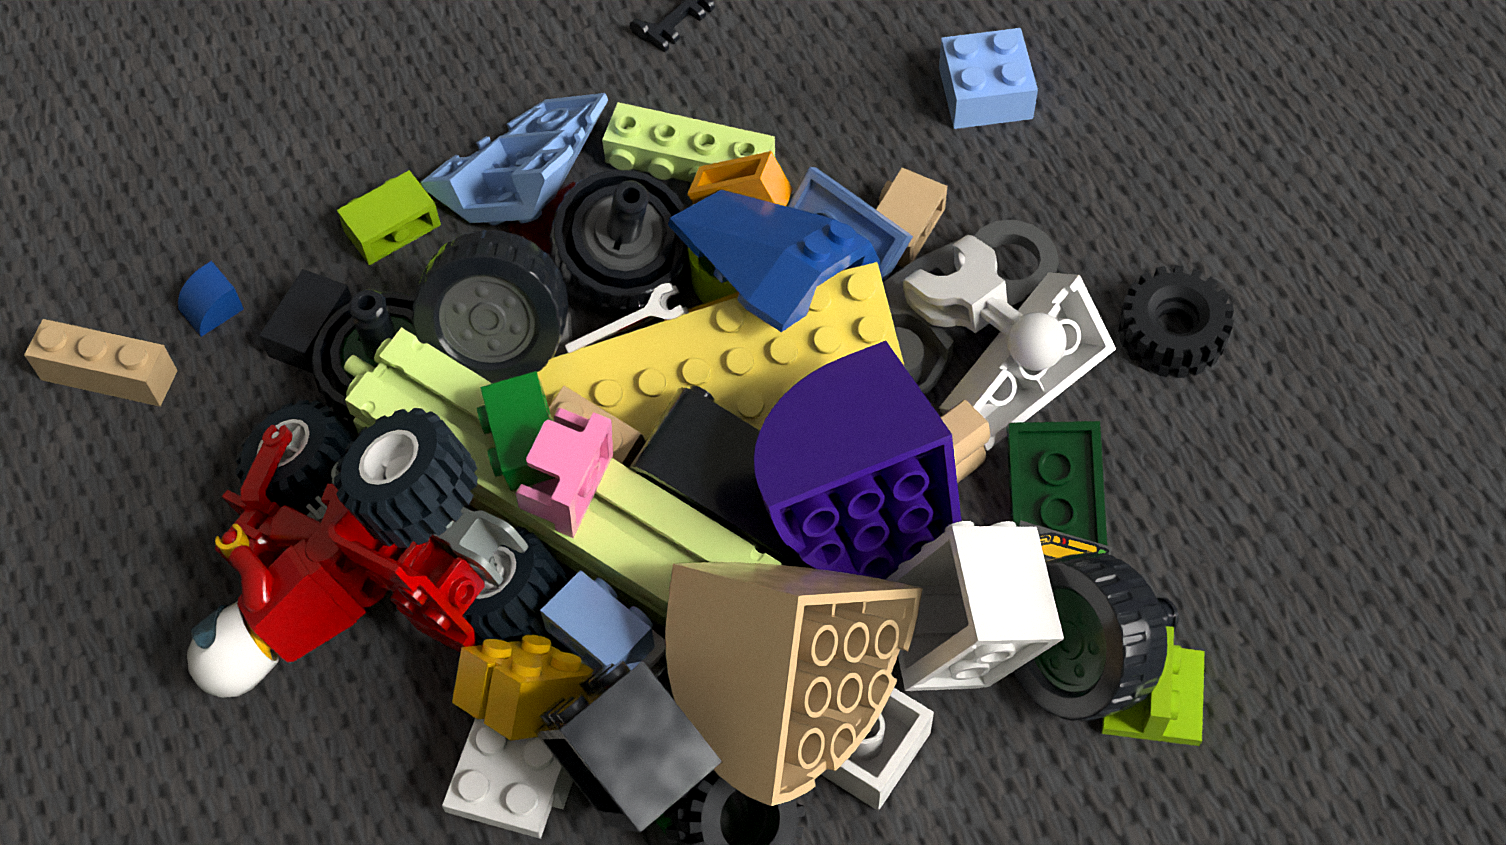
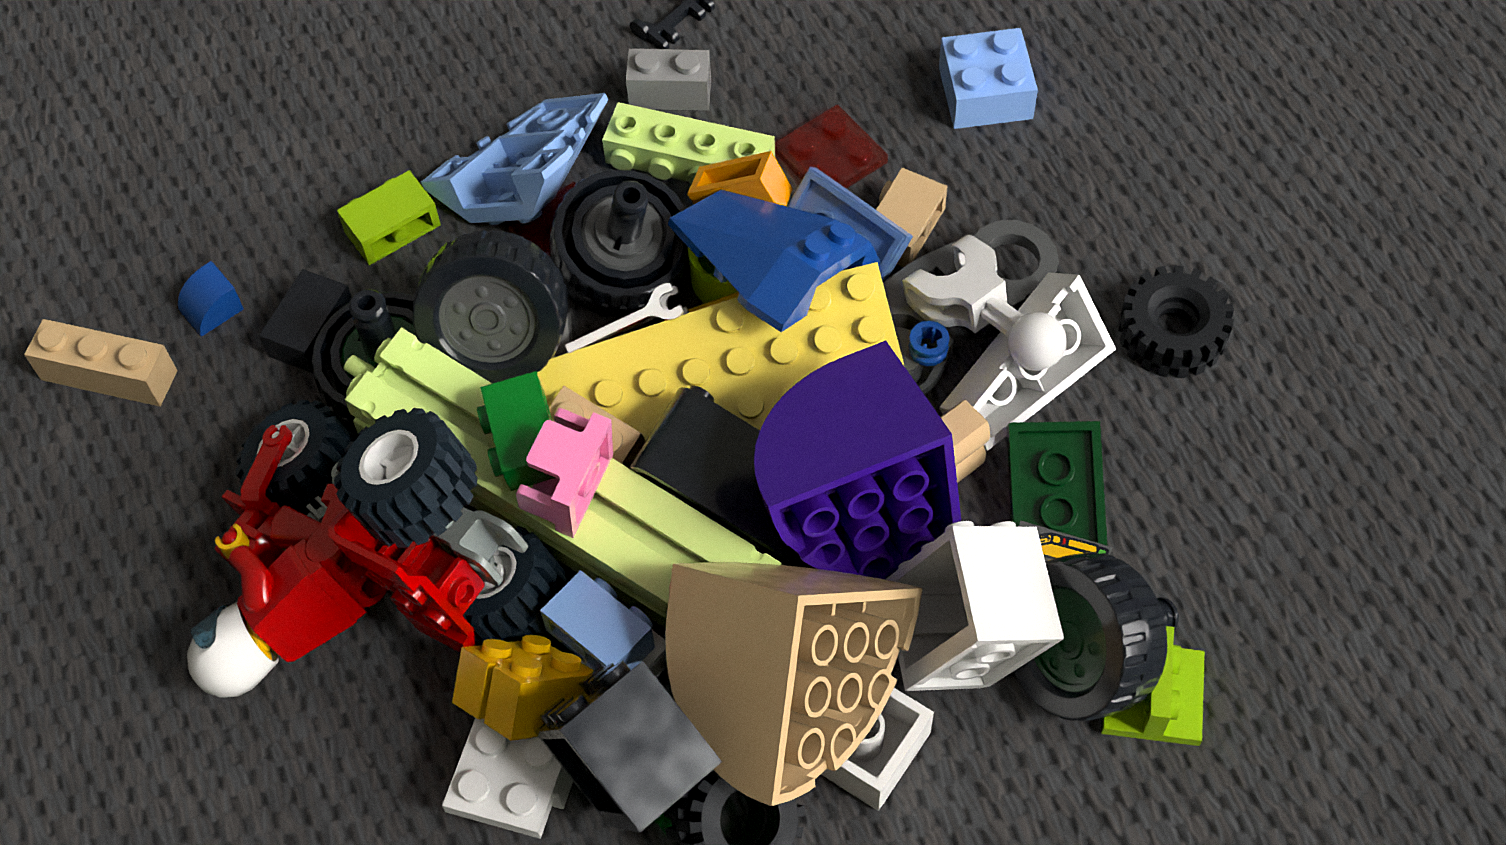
(669, 79): none -> light grey brick
(833, 146): none -> clear red plate
(930, 330): none -> blue bush

